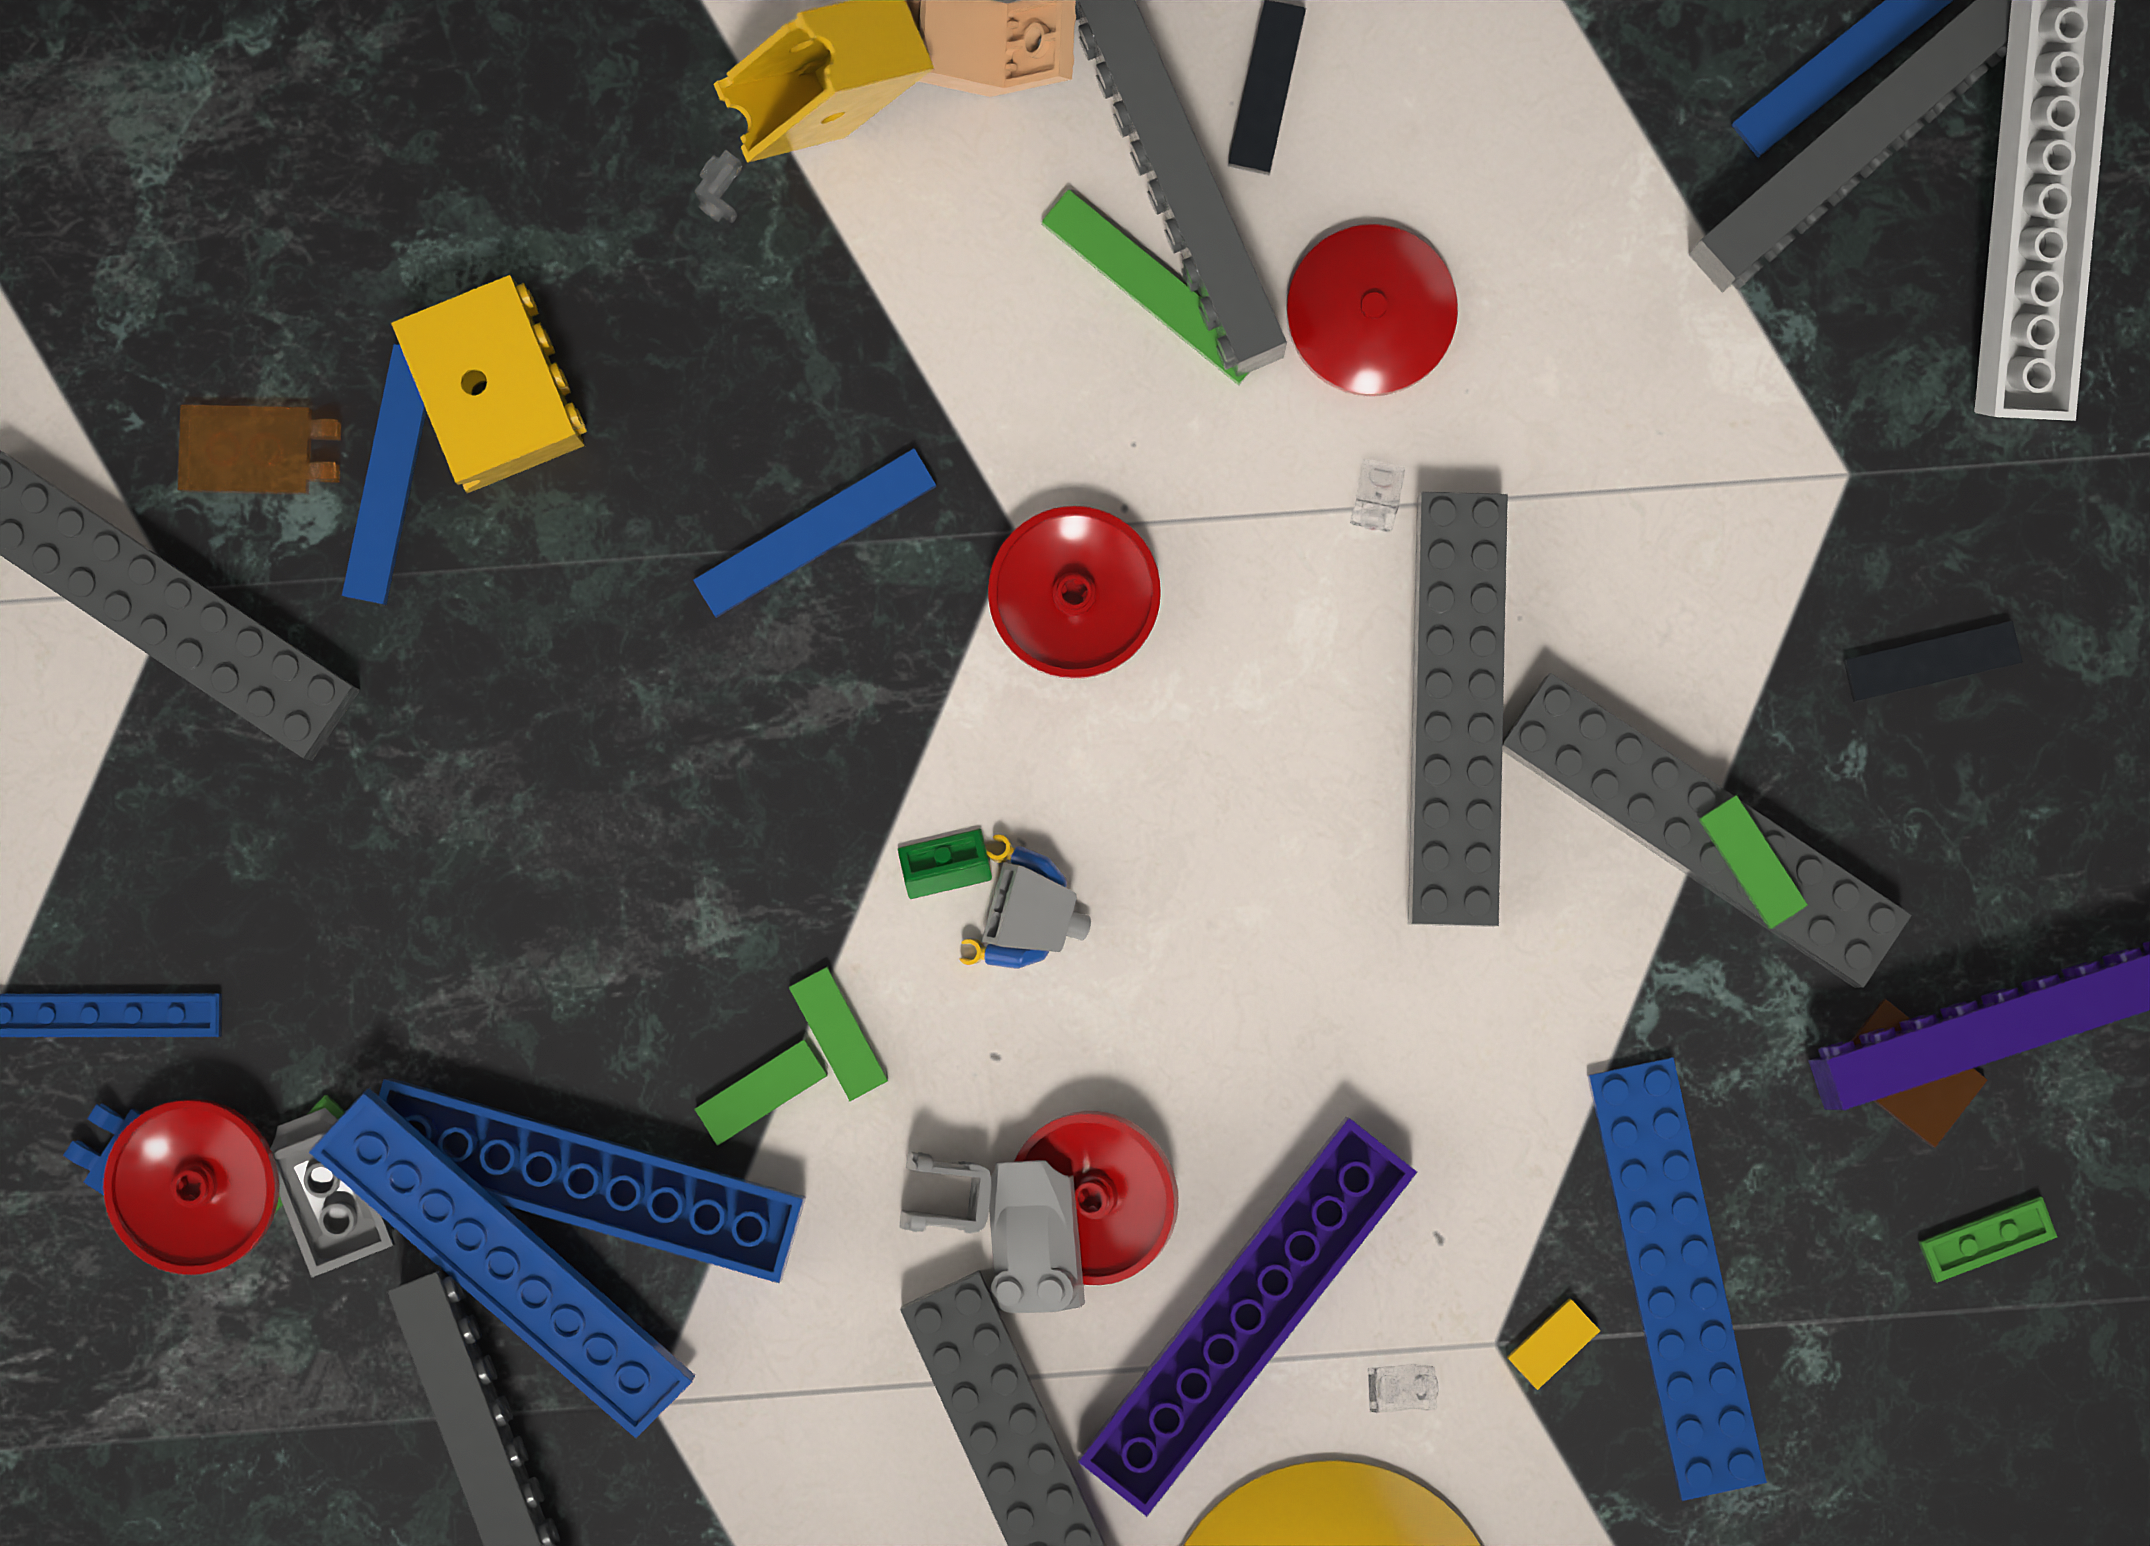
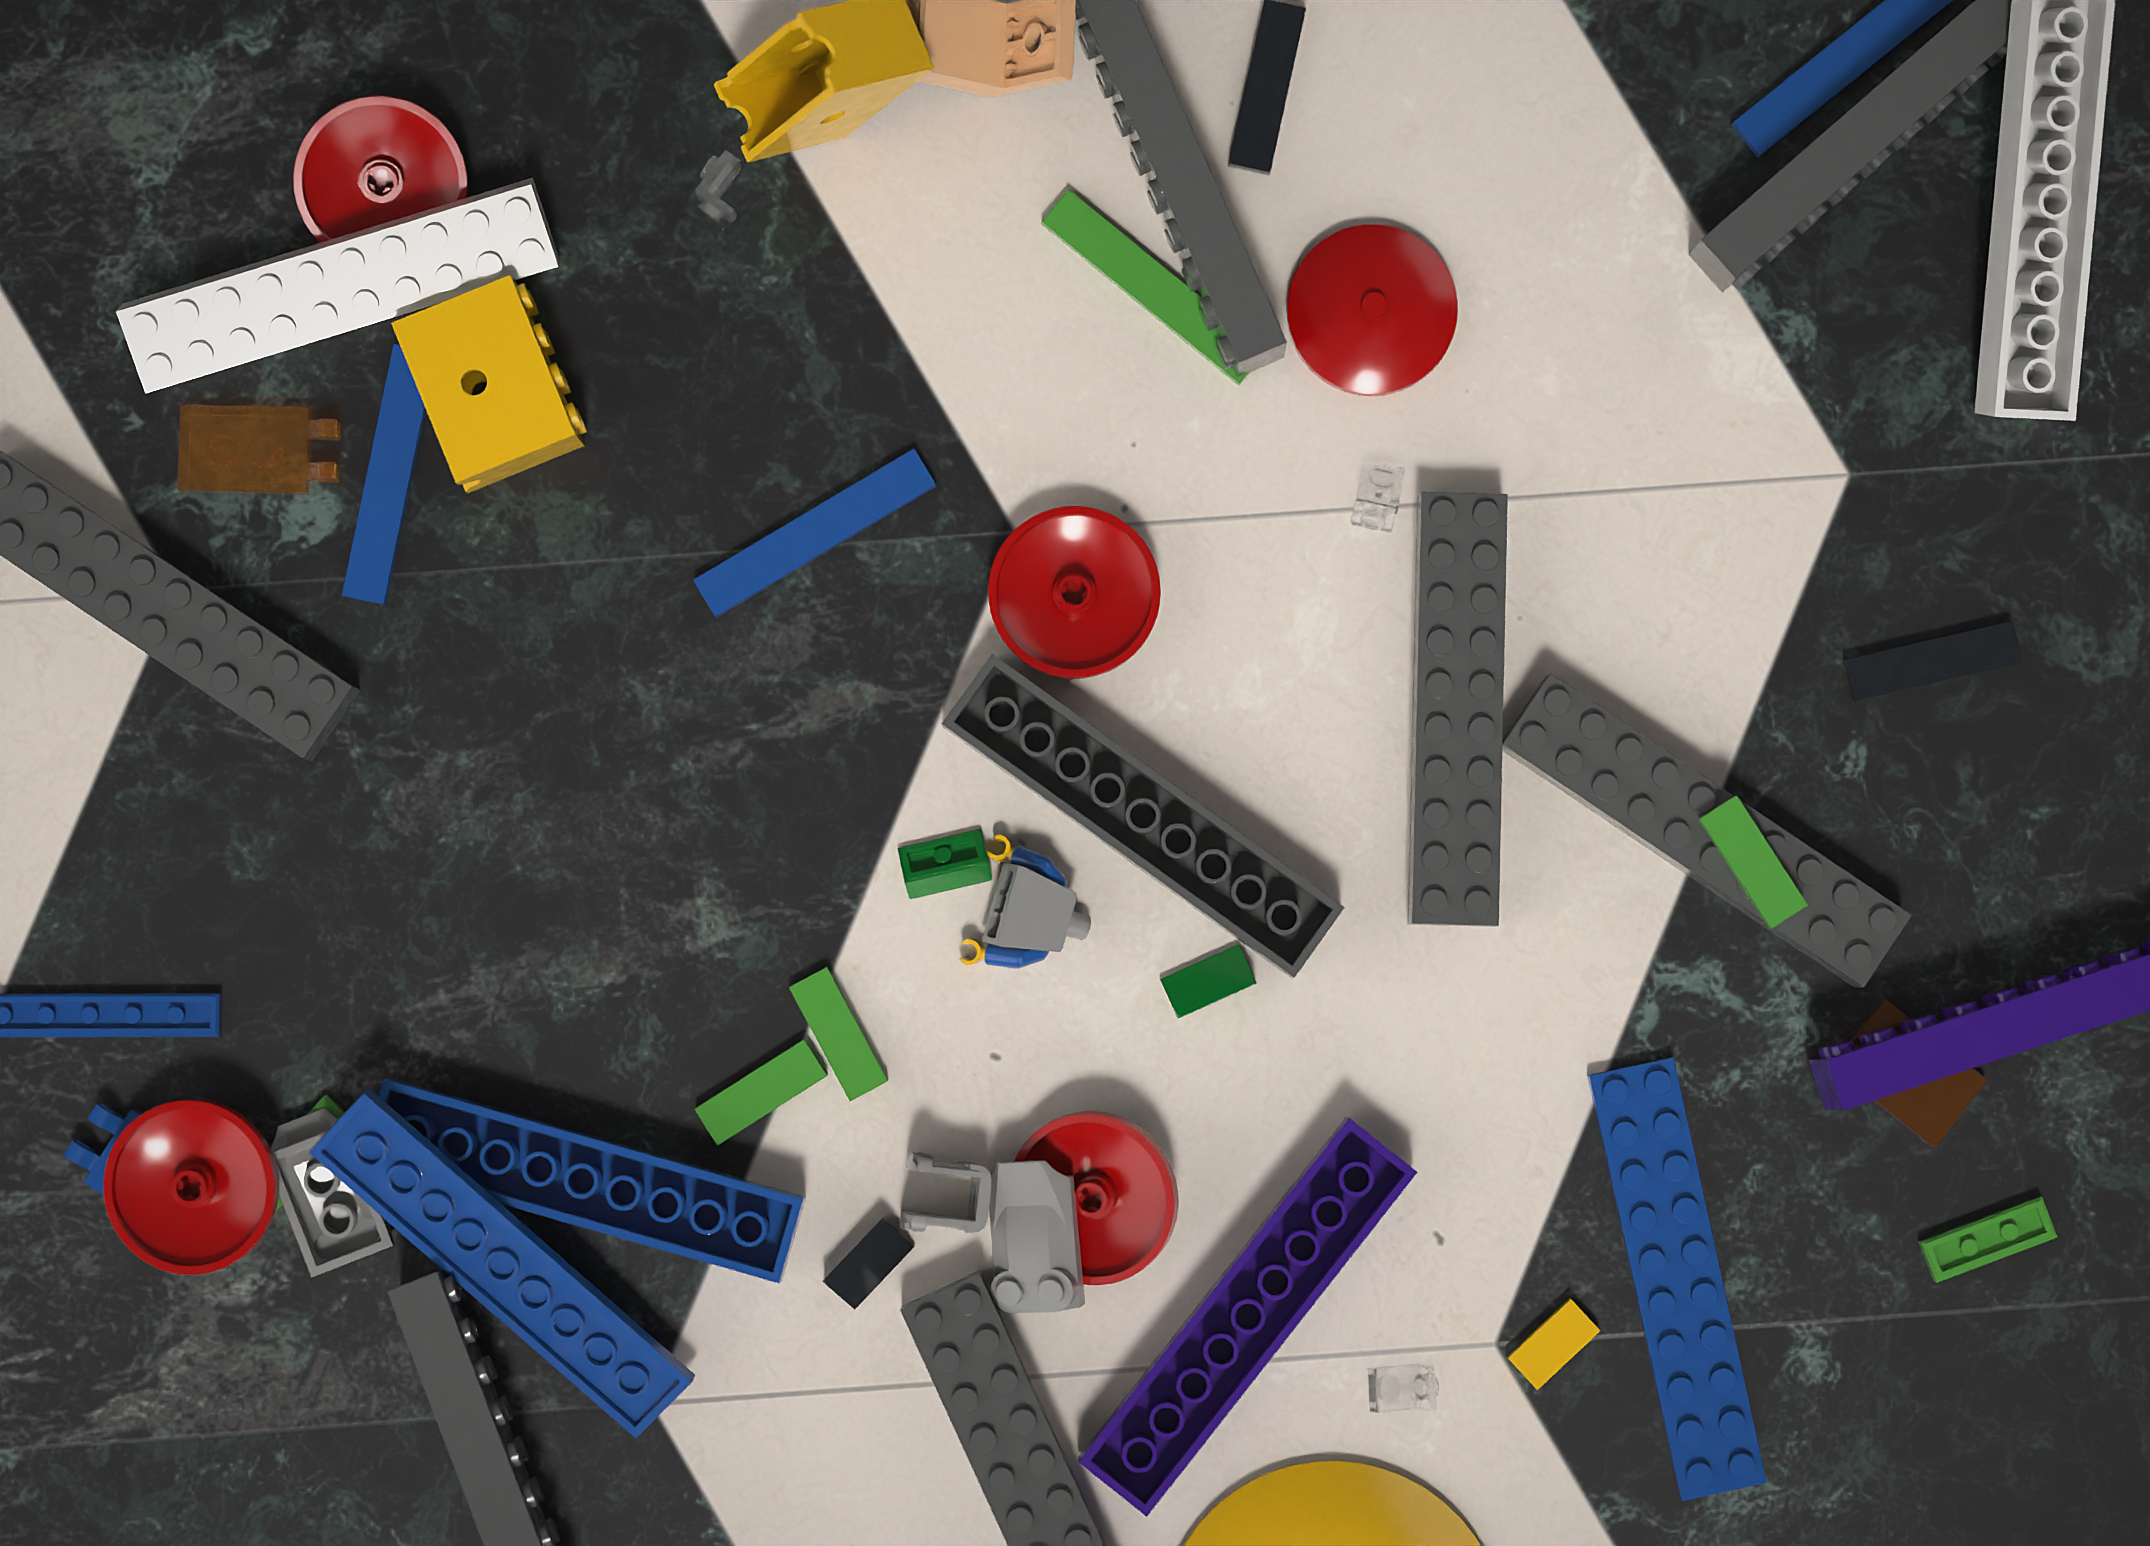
(337, 285): none -> white brick
(375, 165): none -> red dish
(868, 1263): none -> black slope
(1142, 816): none -> dark grey brick
(1208, 981): none -> green slope

